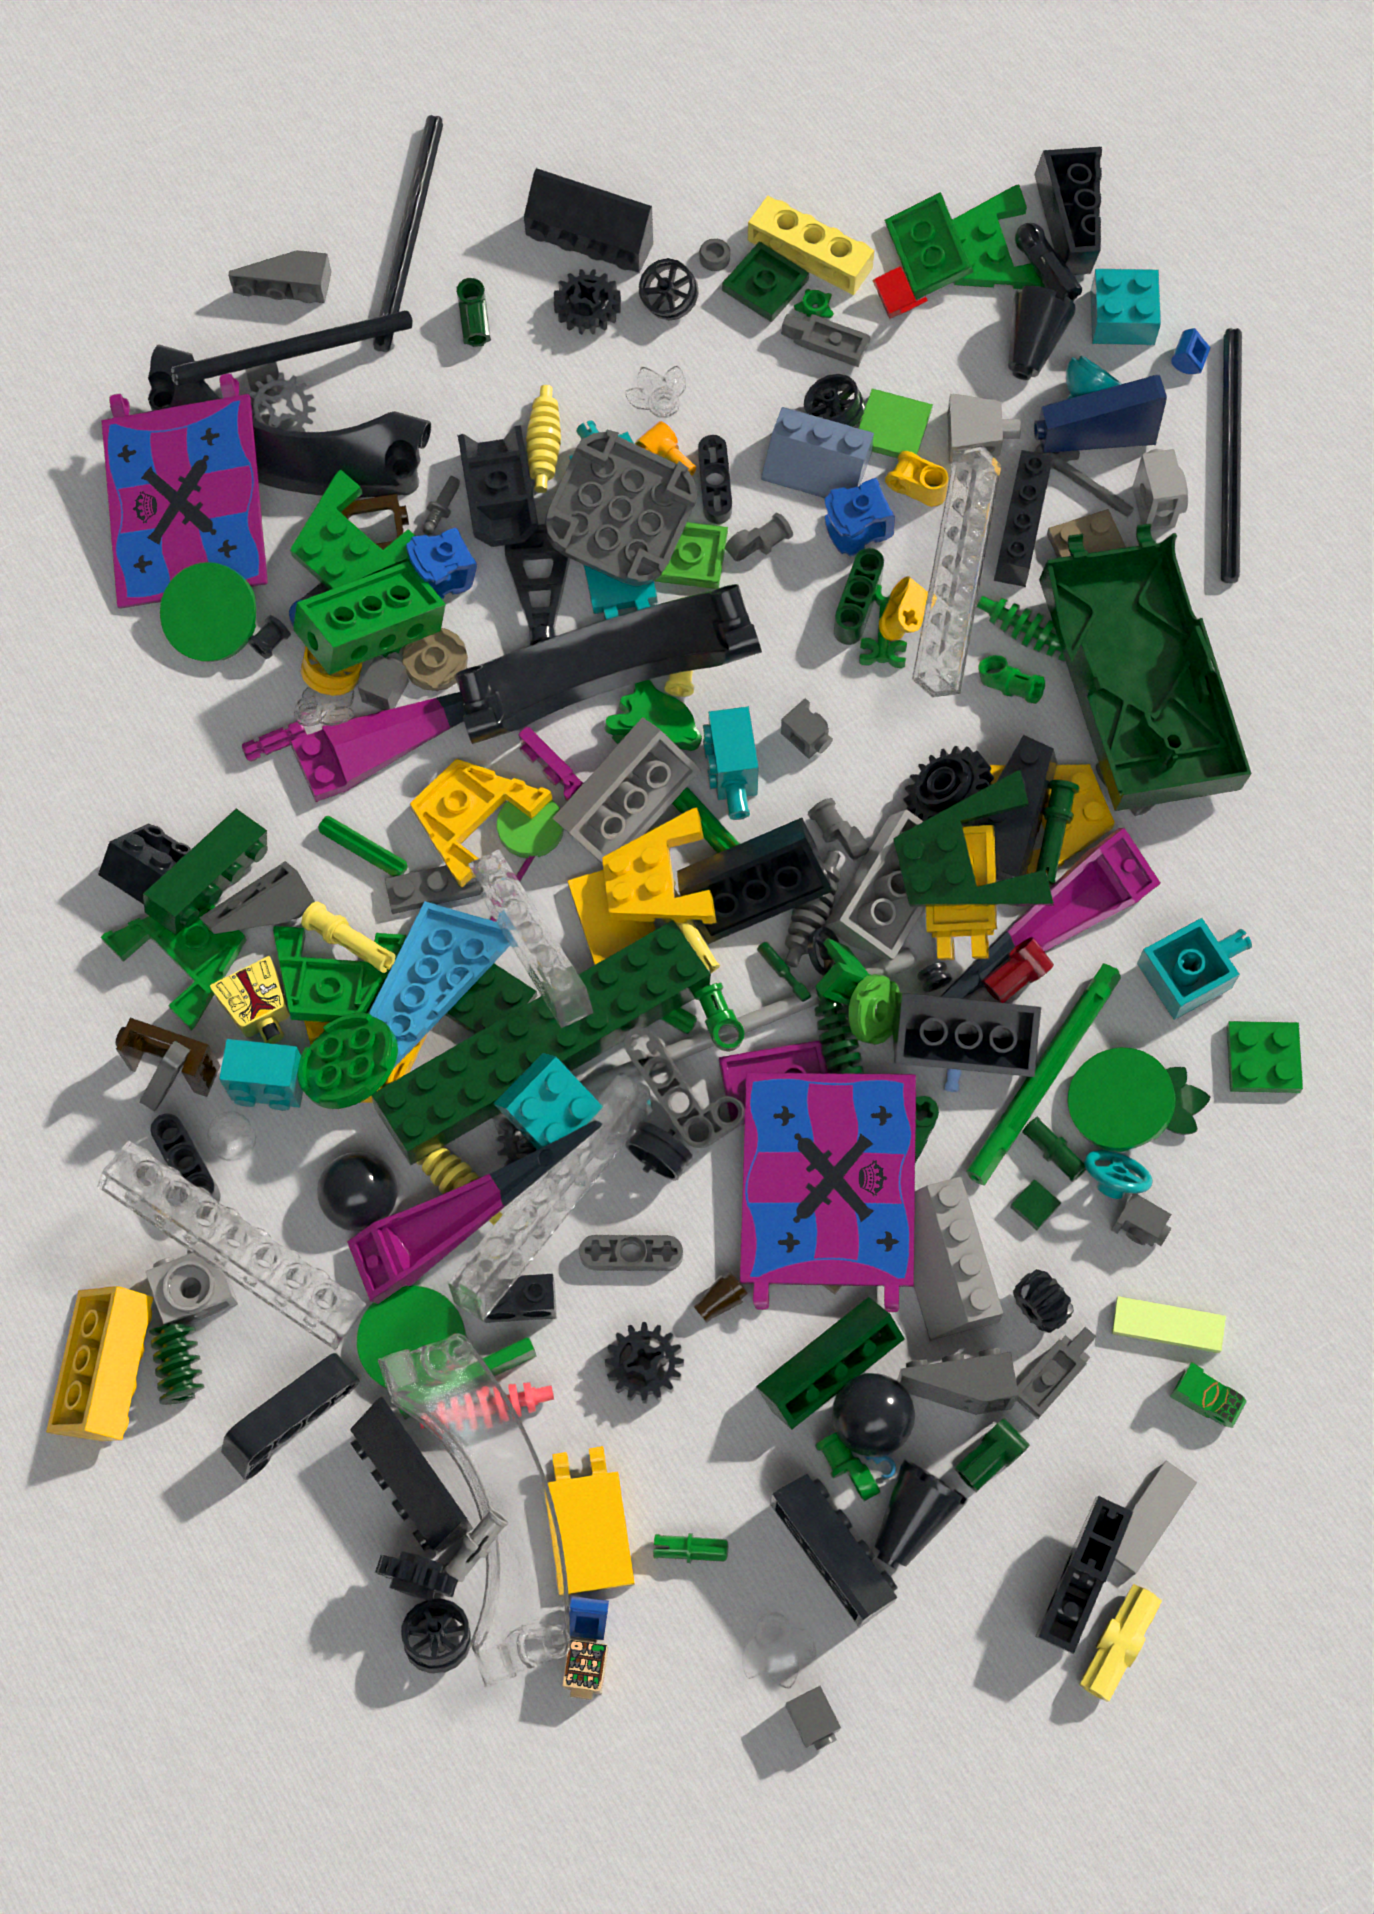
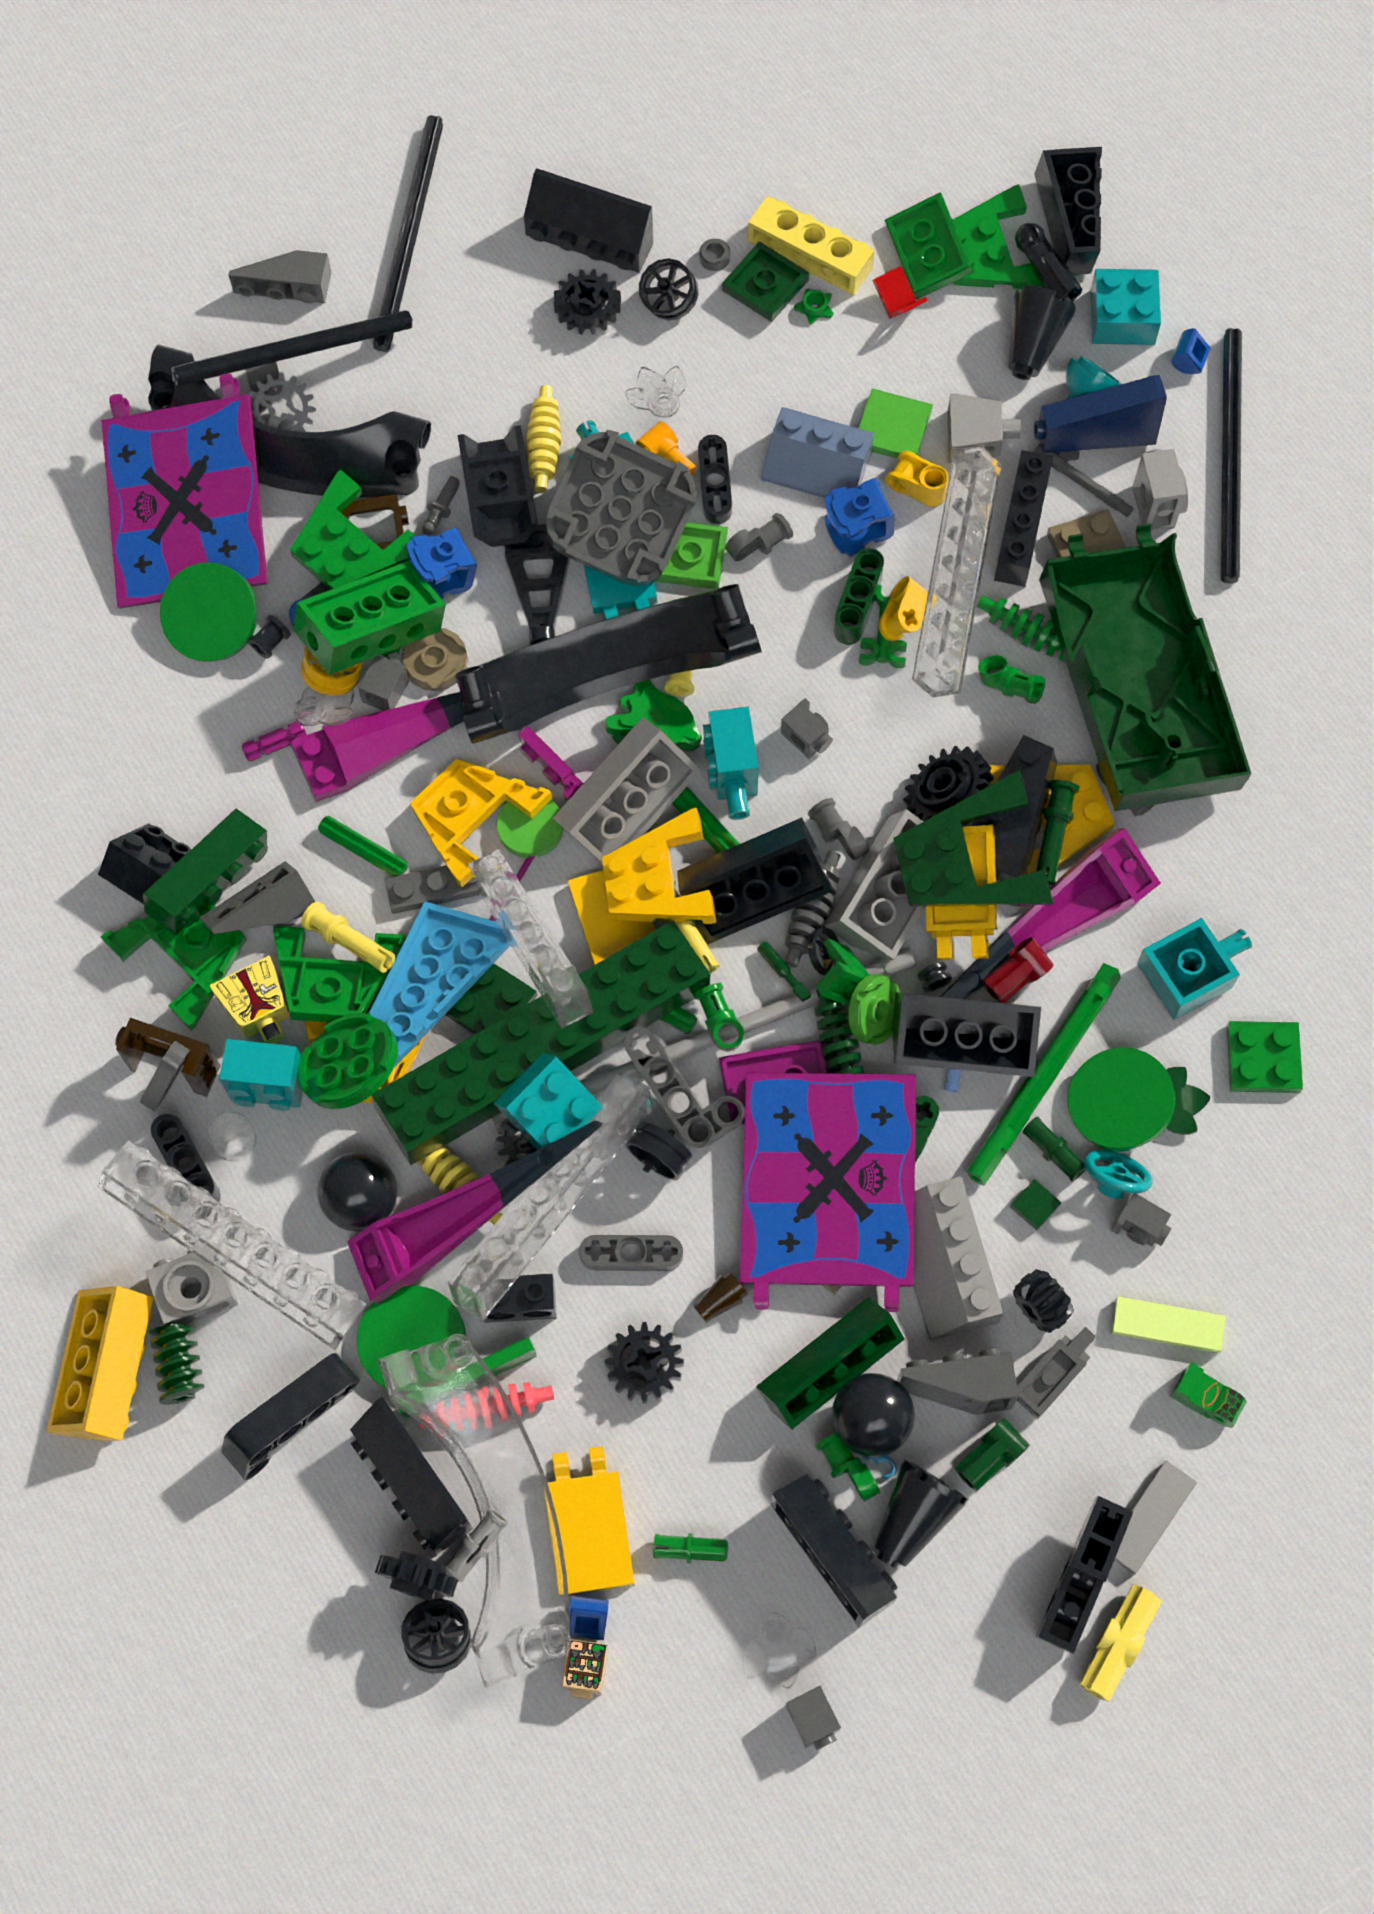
(473, 312): dark green piece -> none
(827, 338): dark grey hinge -> none
(834, 405): black wheel -> none

